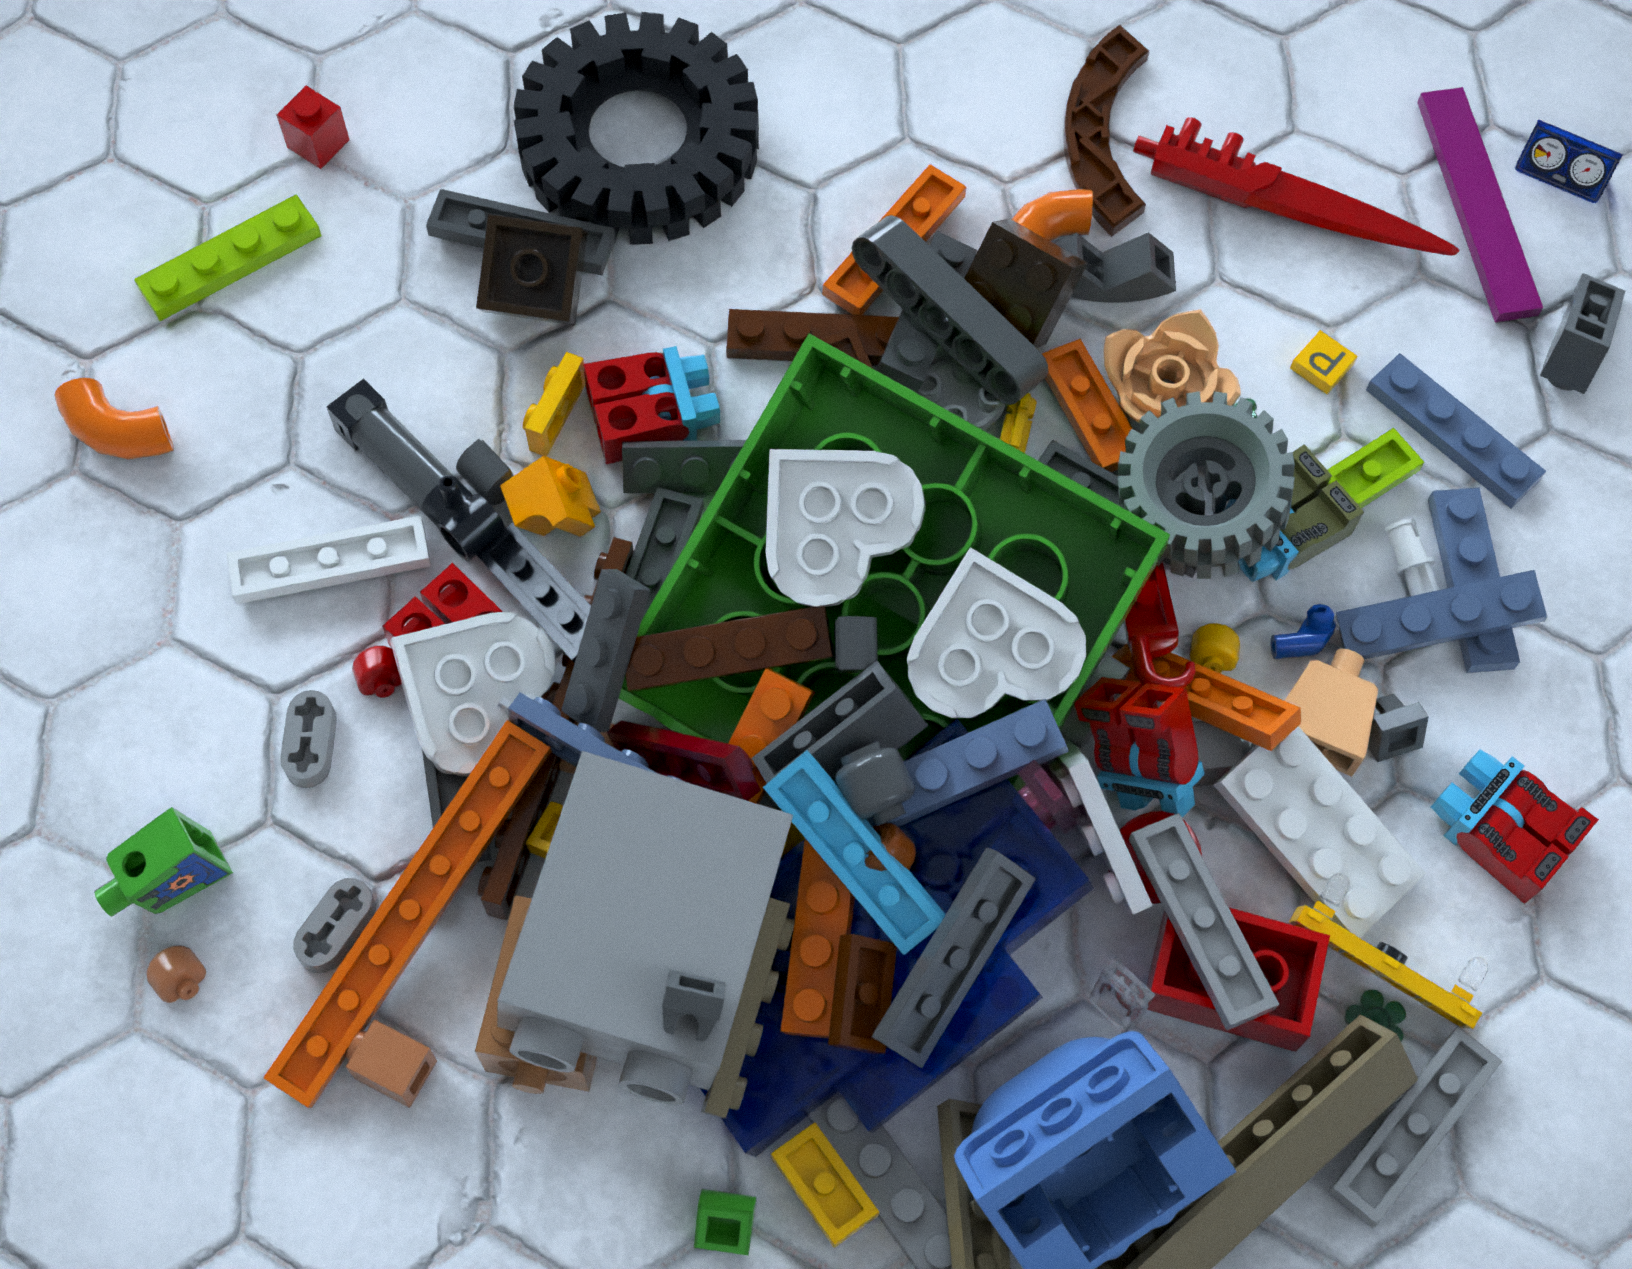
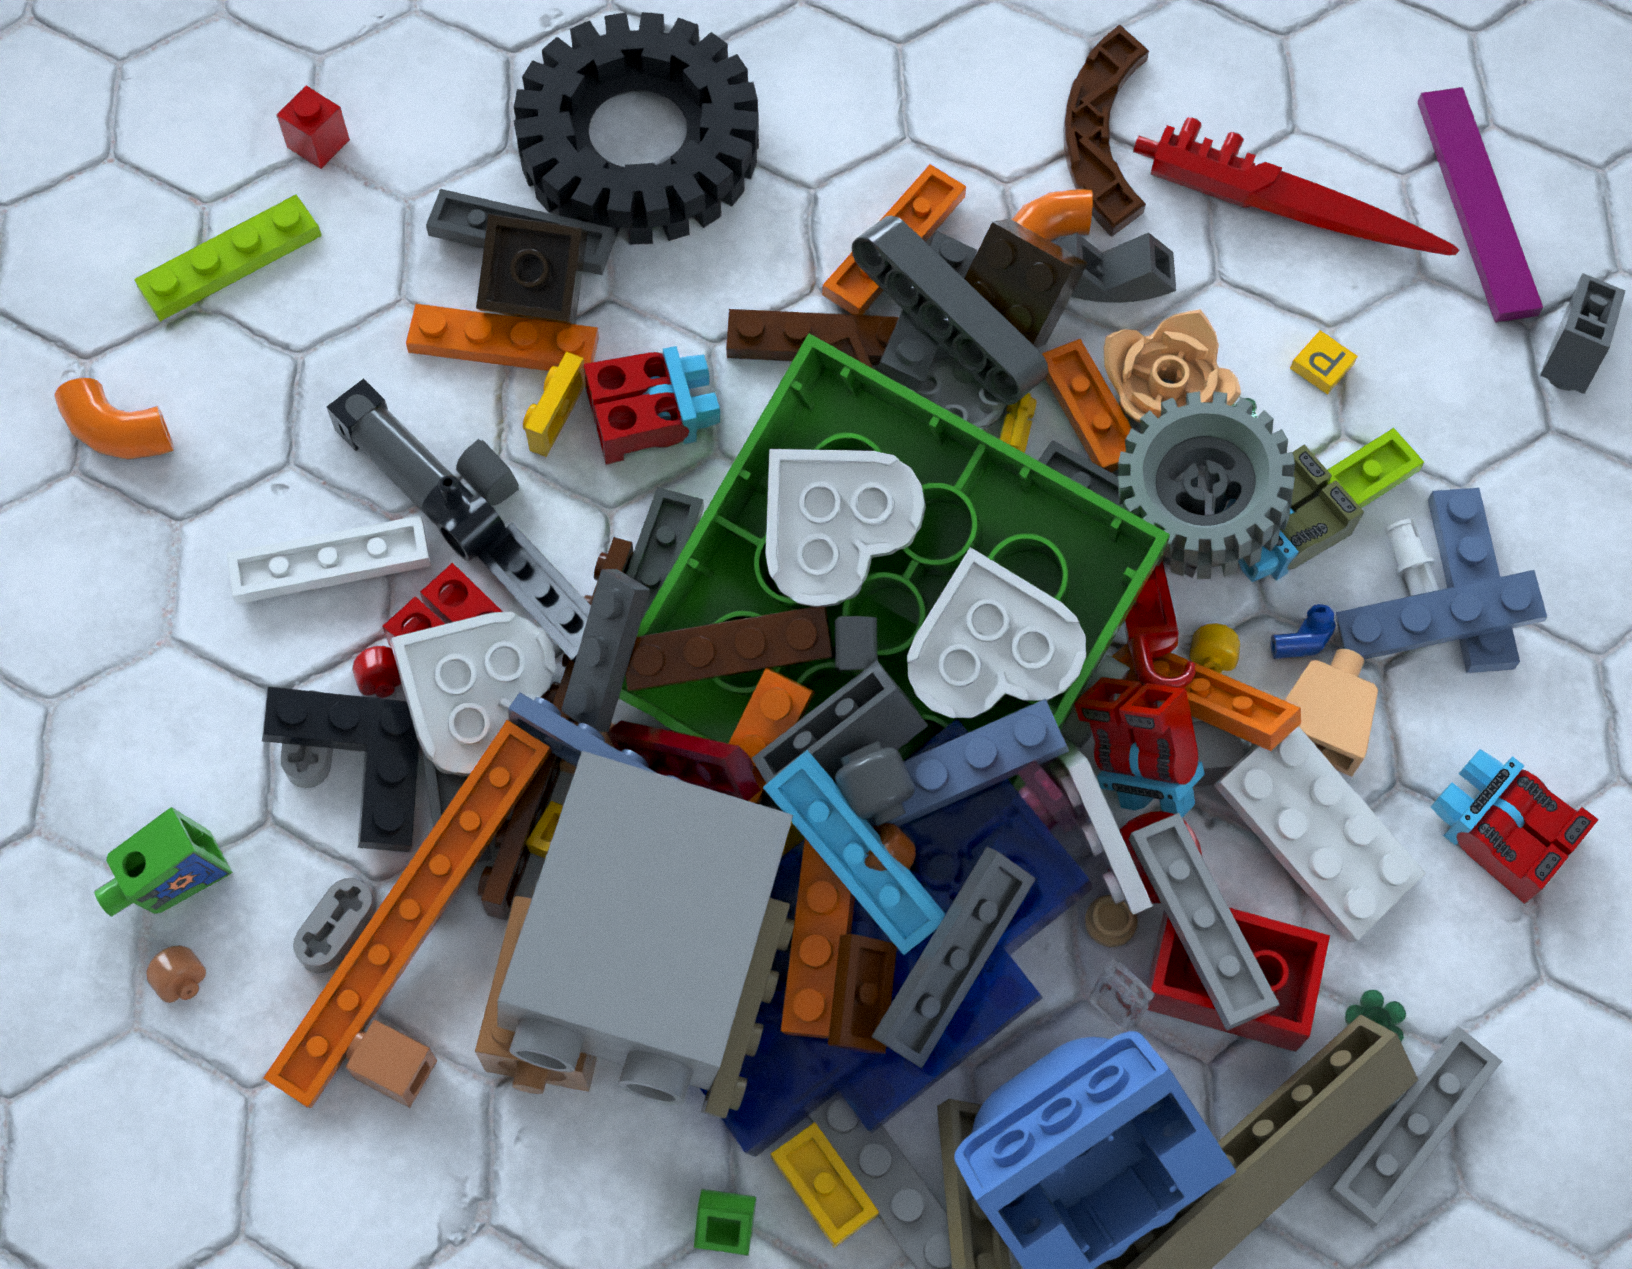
(359, 724): none -> black plate
(497, 338): none -> orange plate
(551, 497): light orange brick -> none
(677, 465): dark grey plate -> none
(695, 997): dark grey tile -> none
(1110, 922): none -> tan plate
(1389, 962): yellow piece -> none
(1396, 728): dark grey tile -> none
(1455, 430): sand blue plate -> none
(1567, 161): slope -> none

